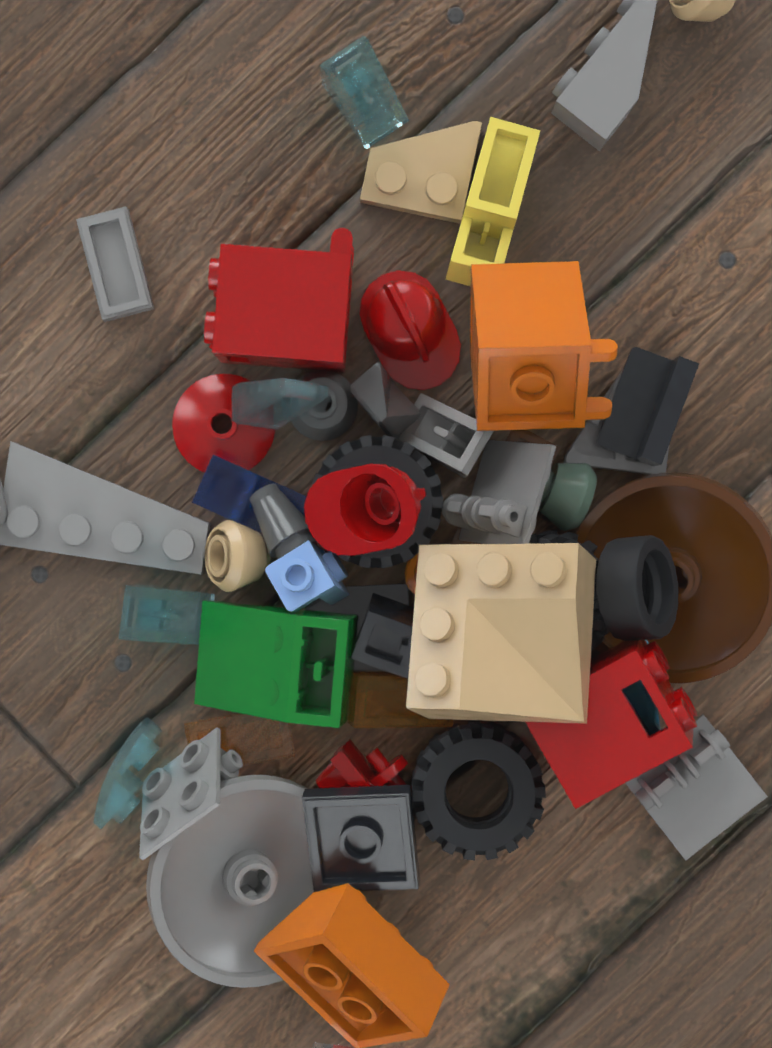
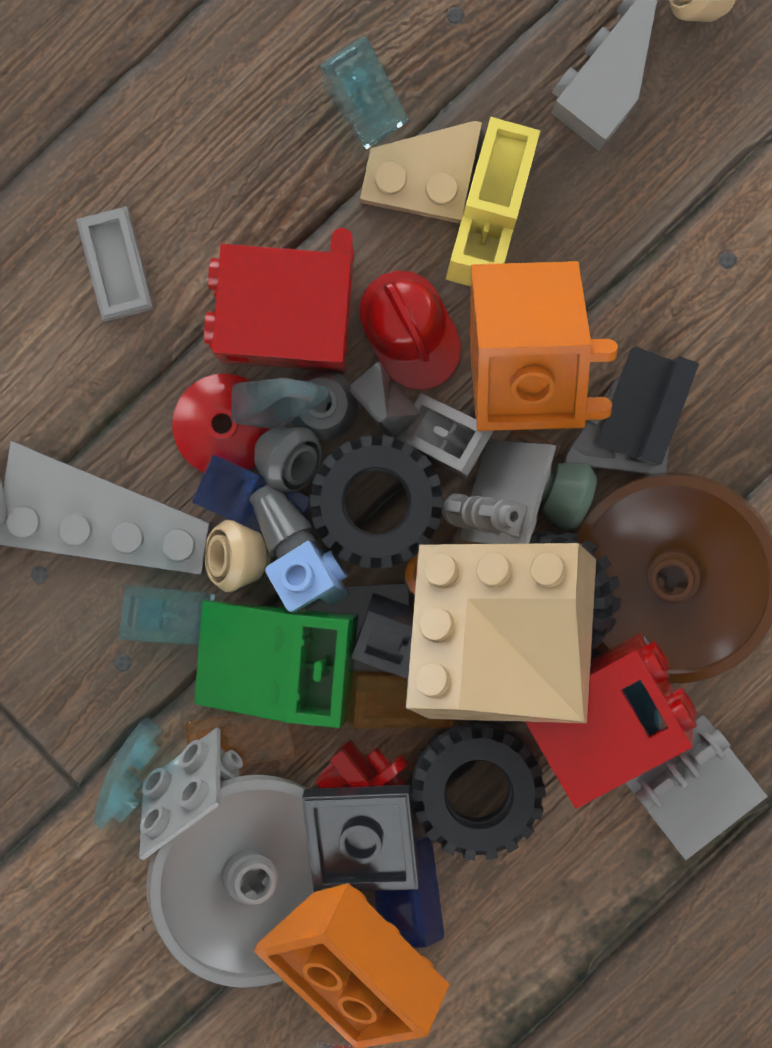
(288, 457): none -> dark grey cone
(363, 509): red piece -> none
(416, 911): none -> clear blue slope
(637, 588): black tyre -> none

